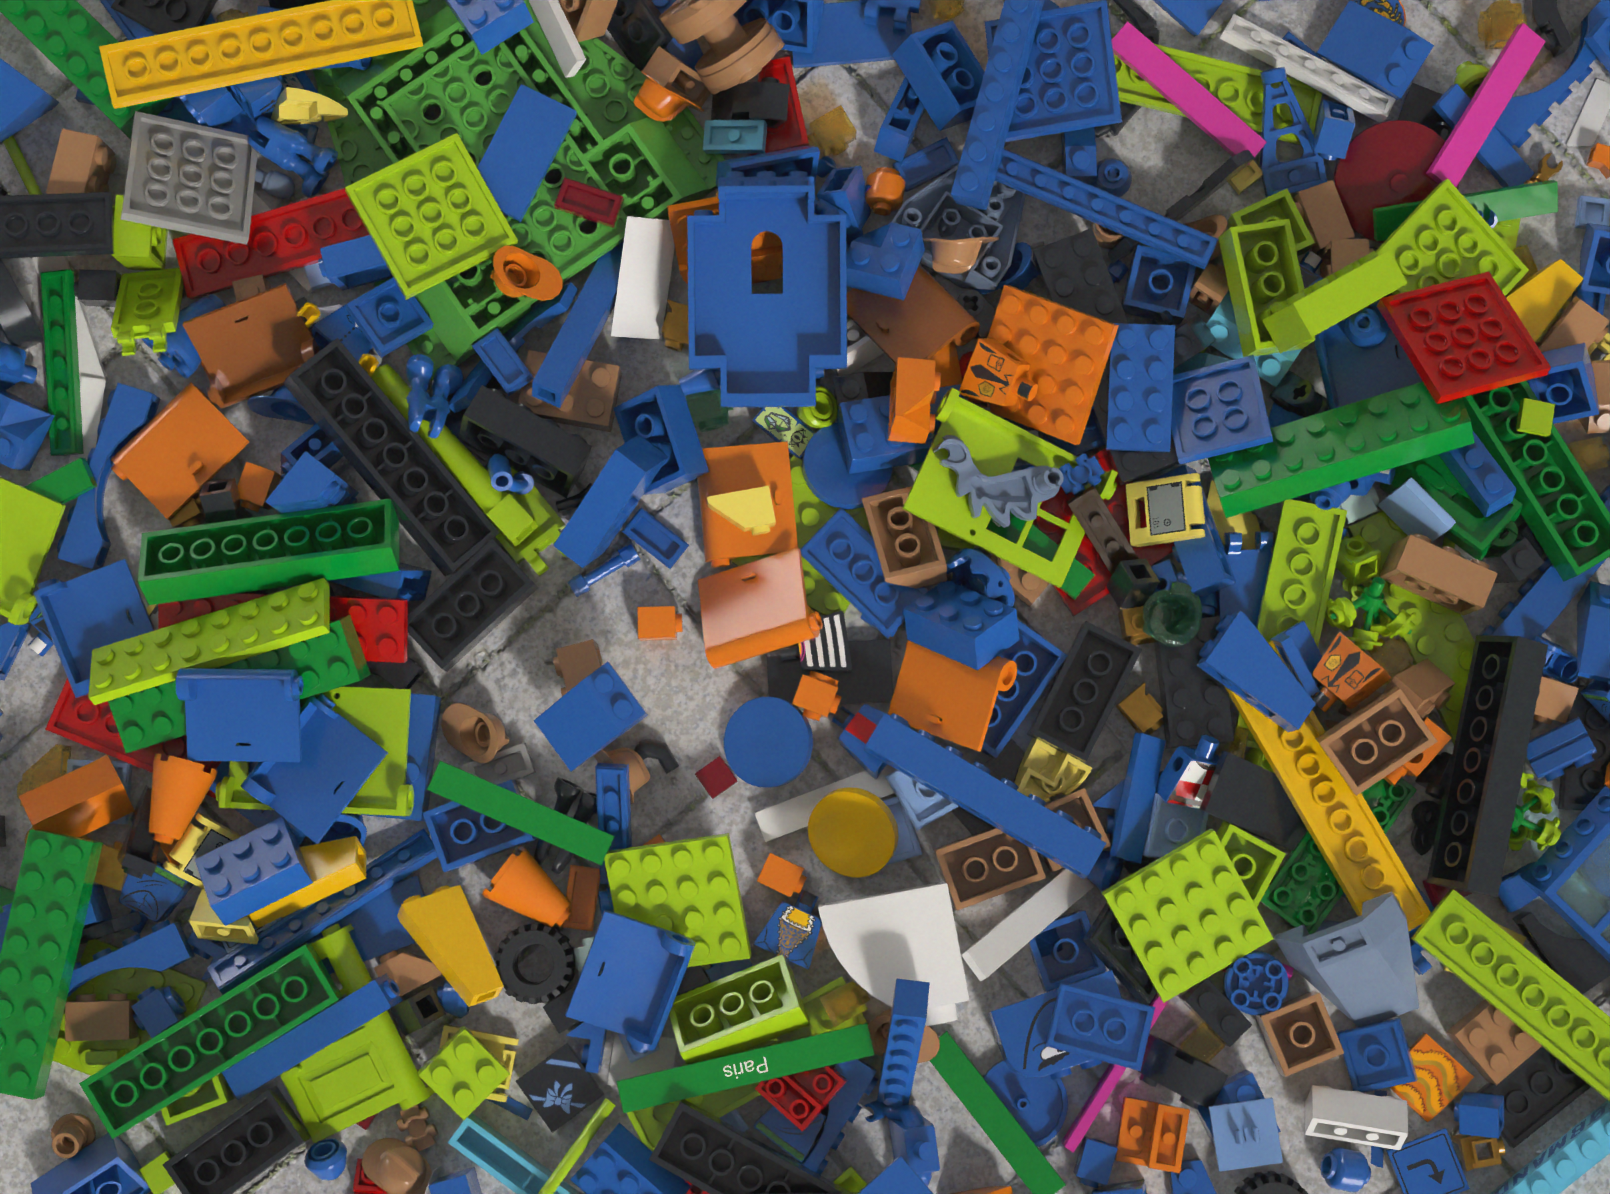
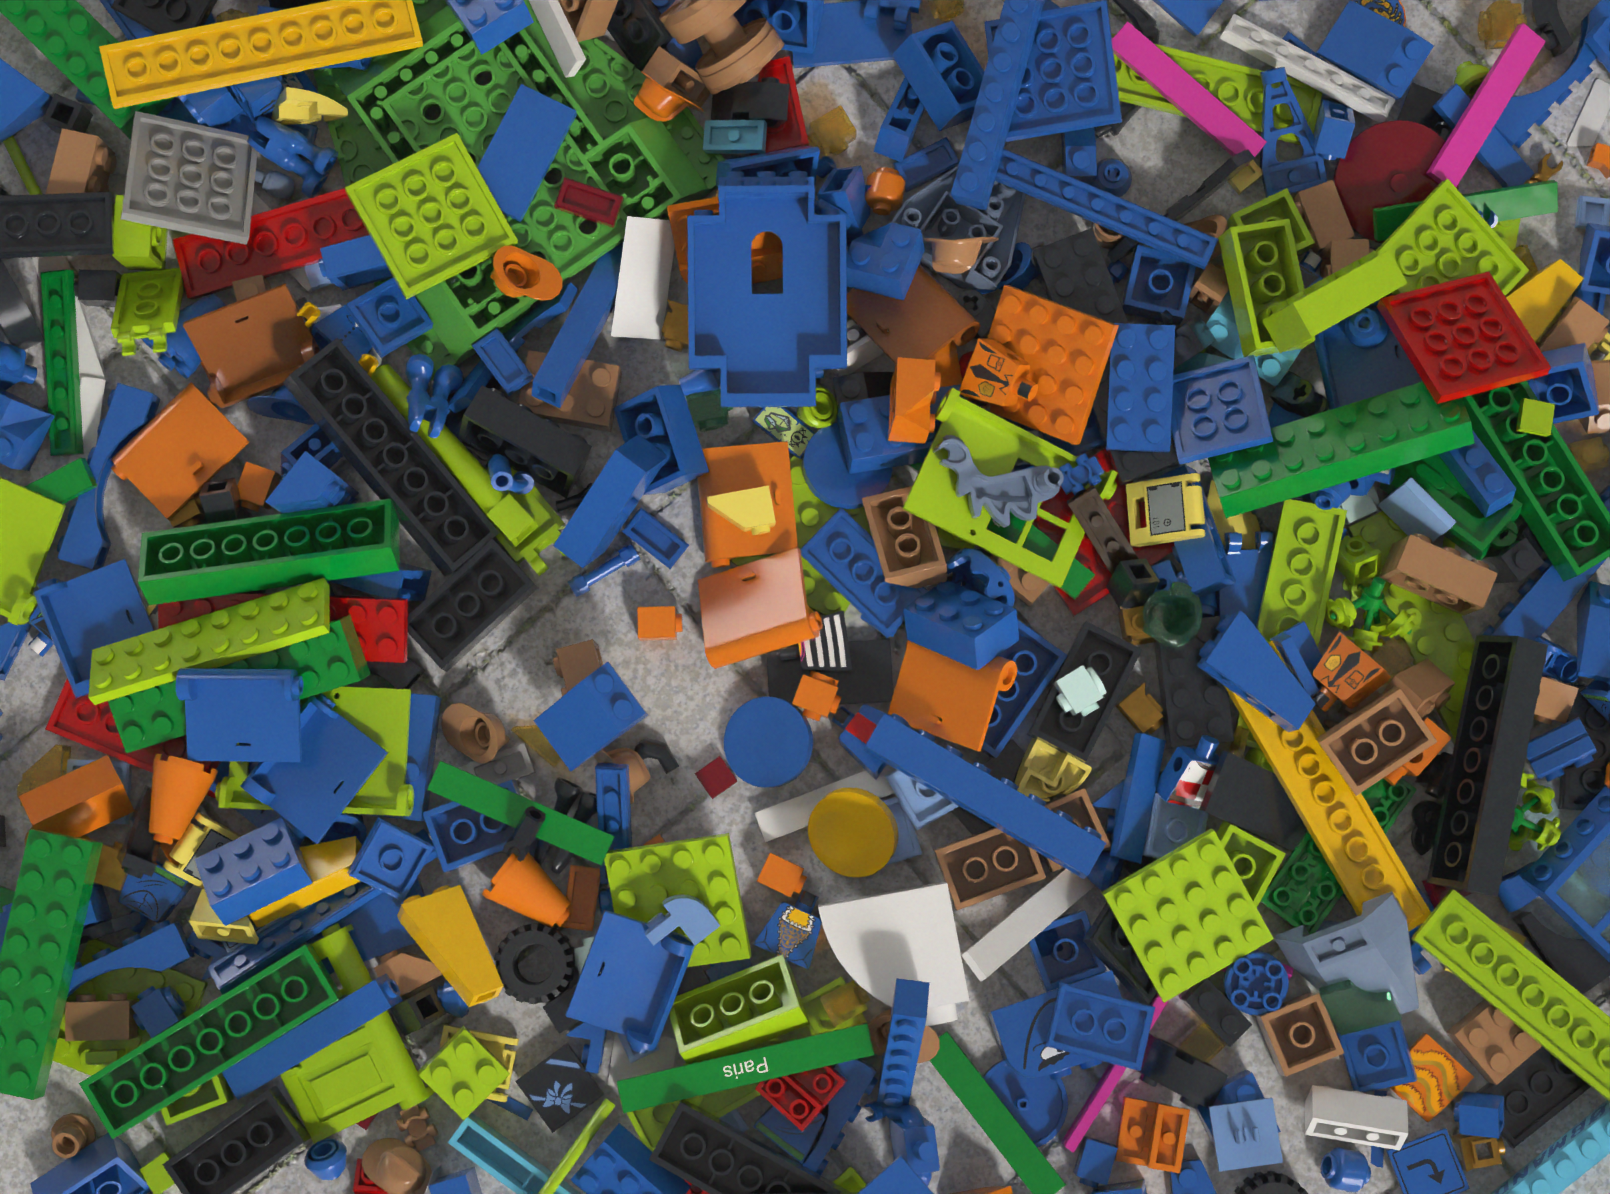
(67, 115): none -> black brick
(390, 859): none -> blue tile
(526, 831): none -> black bar
(538, 742): none -> clear yellow tile
(685, 912): none -> medium blue brick
(1080, 691): none -> light aqua brick
(1358, 1009): none -> clear green tile

